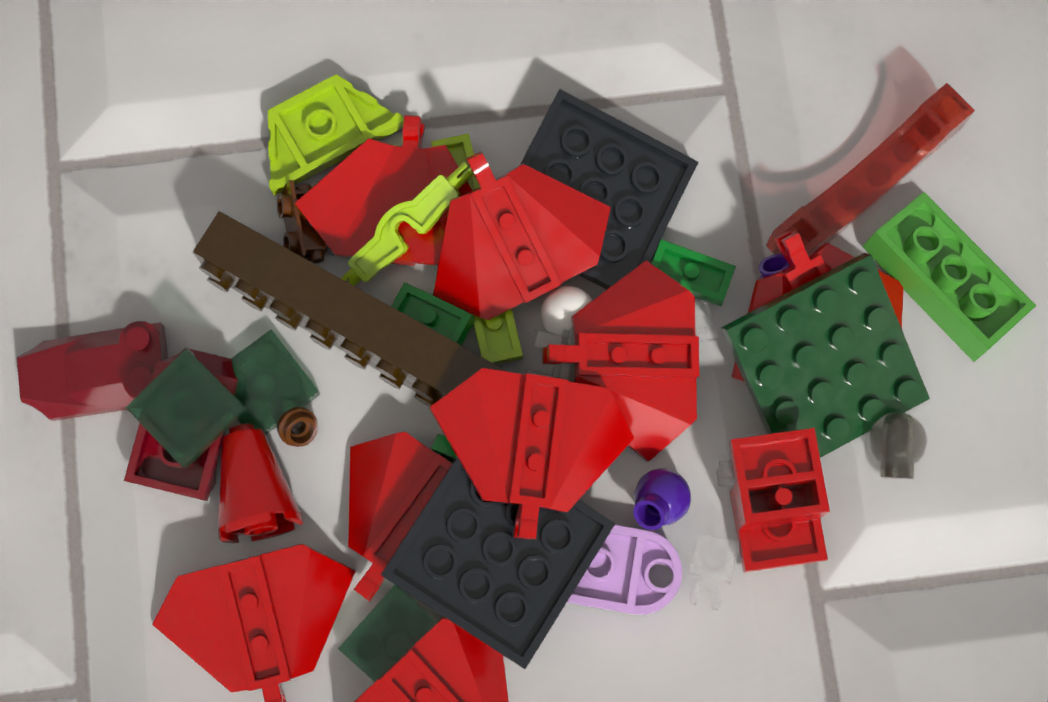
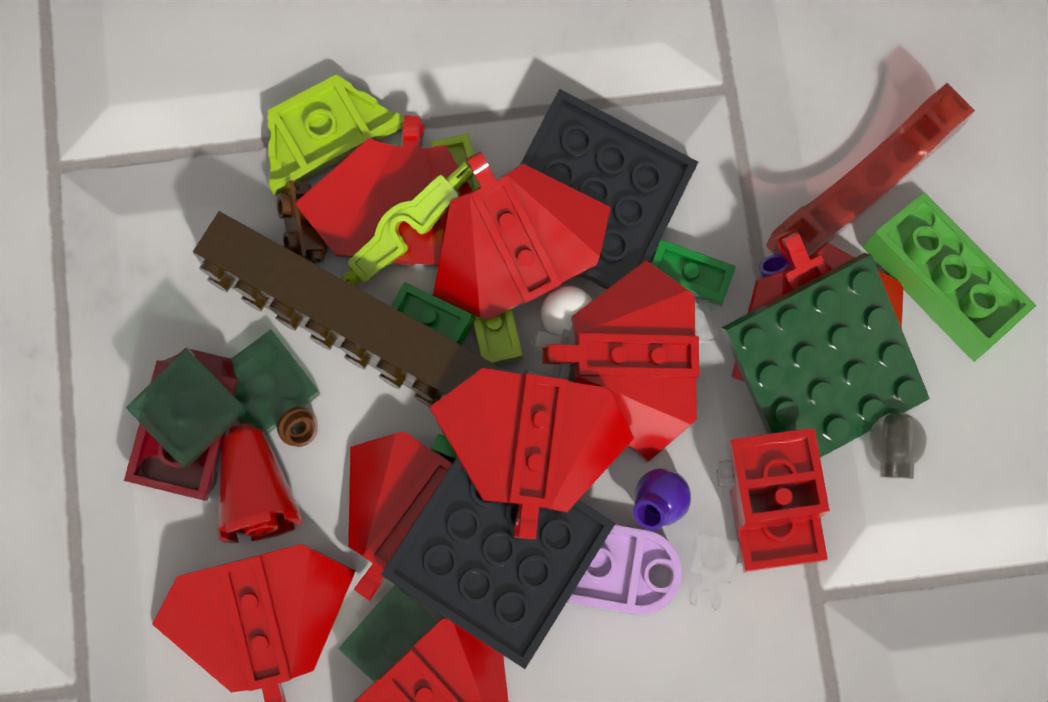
(91, 370): dark red slope -> none

